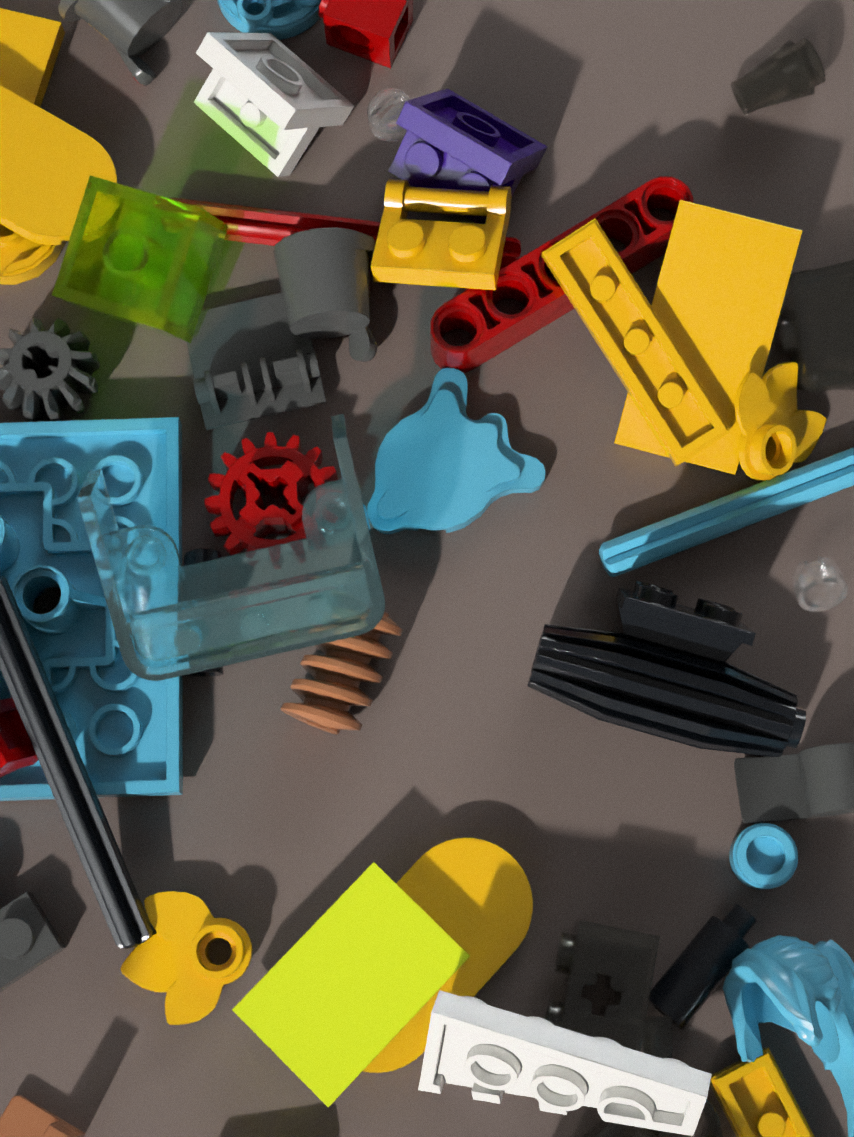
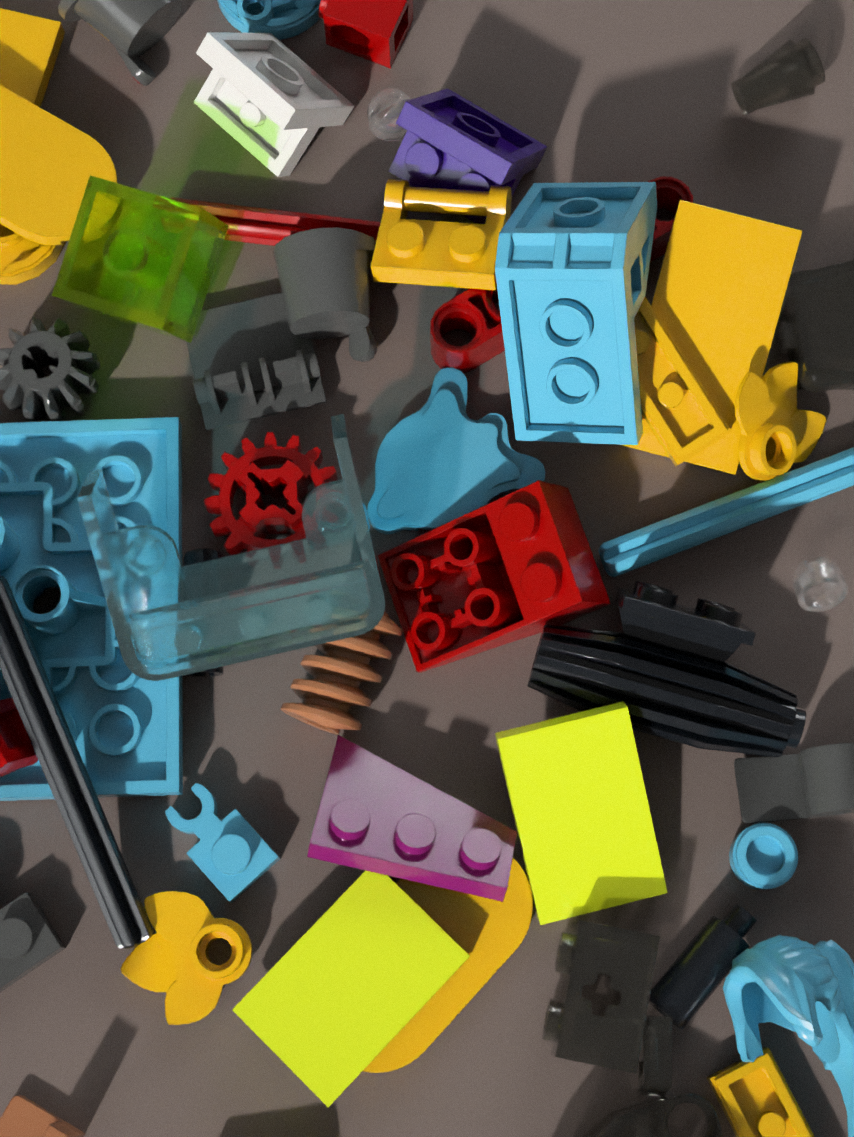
(228, 849): none -> medium azure plate
(406, 828): none -> wing
(493, 576): none -> red slope
(557, 1066): white wing -> none
(568, 299): none -> medium azure bracket
(581, 812): none -> neon yellow tile

